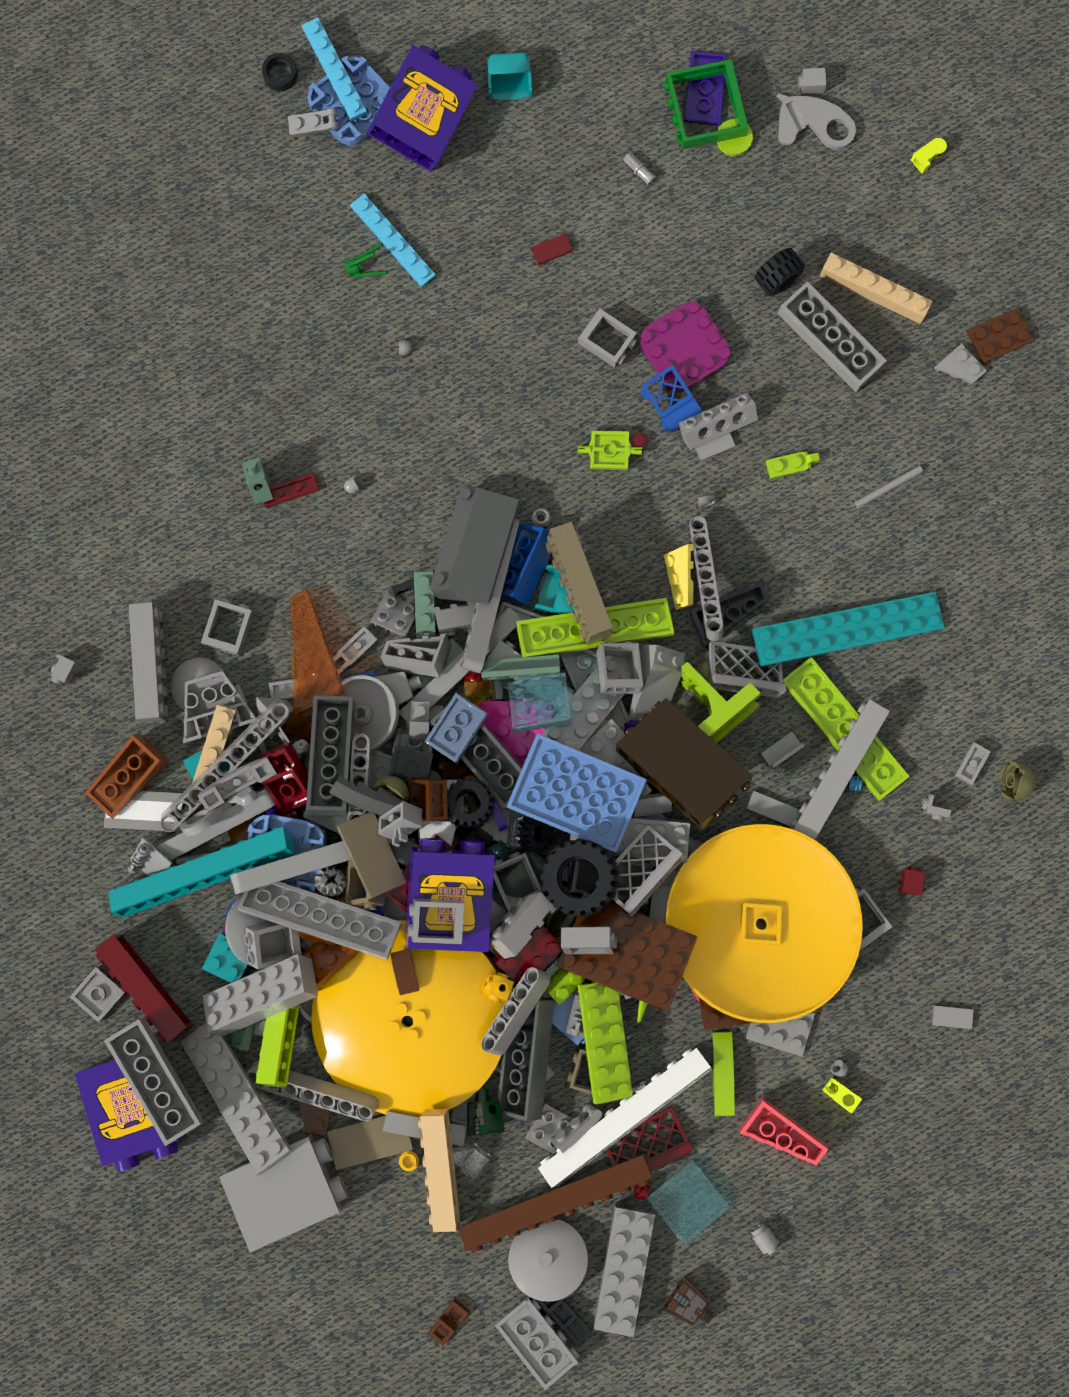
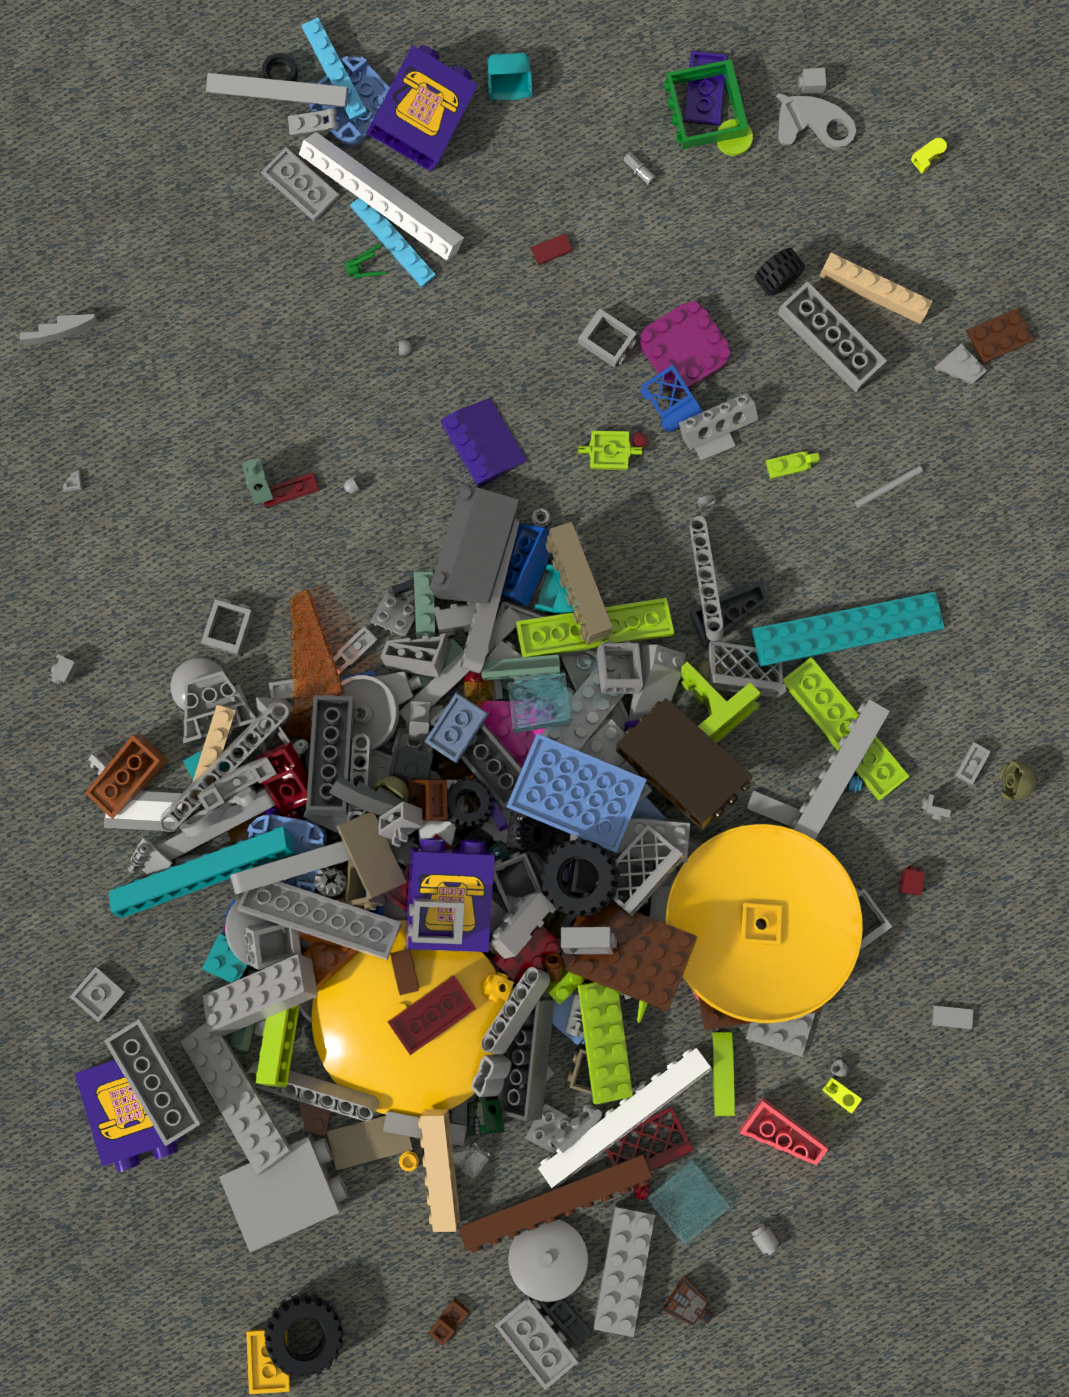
(65, 327): none -> light grey slope
(73, 482): none -> light grey tile
(100, 760): none -> light grey tile
(143, 988): dark red brick -> none
(148, 663): light grey brick -> none
(262, 1373): none -> yellow plate
(277, 90): none -> light grey tile
(300, 184): none -> light grey tile
(319, 1358): none -> black tyre
(381, 195): none -> white brick
(431, 1014): none -> dark red plate
(483, 442): none -> dark purple slope
(491, 1075): none -> light grey brick
(554, 966): none -> reddish brown cone
(652, 804): light grey tile -> none
(679, 573): light yellow wing -> none
(782, 750): light grey panel -> none

